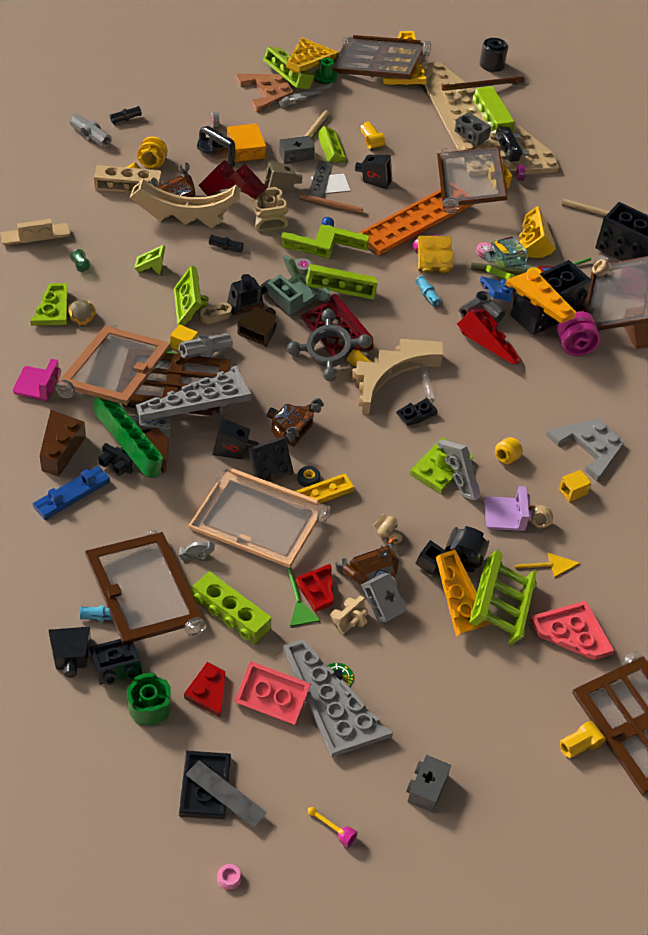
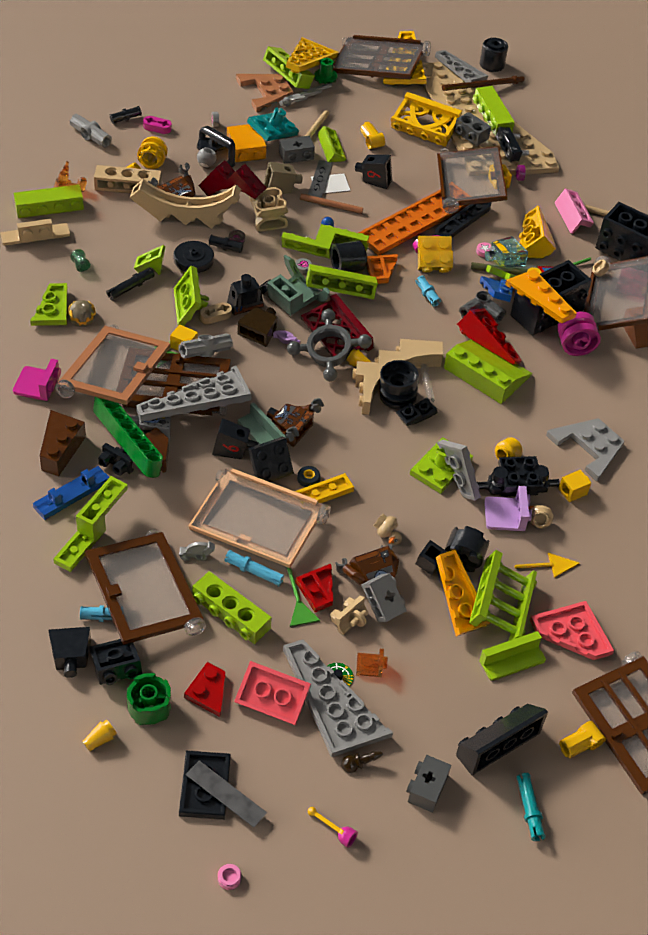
(48, 201): none -> lime brick
(62, 179): none -> clear orange piece
(90, 523): none -> lime bracket
(99, 735): none -> yellow cone
(136, 280): none -> black pin
(157, 125): none -> dark pink beam
(193, 254): none -> black wheel
(206, 157): none -> light grey piece
(237, 235): none -> clear smoke tile
(253, 567): none -> medium azure pin
(260, 426): none -> sand green panel
(273, 125): none -> teal plate
(285, 336): none -> lavender piece
(348, 256): none -> black piece
(352, 763): none -> dark brown bar
(371, 664): none -> clear orange bracket
(381, 267): none -> orange wing
(398, 384): none -> black wheel
(425, 106): none -> yellow fence
(459, 67): none -> light grey wing
(468, 215): none -> black piece
(485, 370): none -> lime slope
(501, 737): none -> black slope
(512, 656): none -> lime panel
(519, 472): none -> black piece
(532, 813): none -> teal pin
(573, 210): none -> bright pink panel

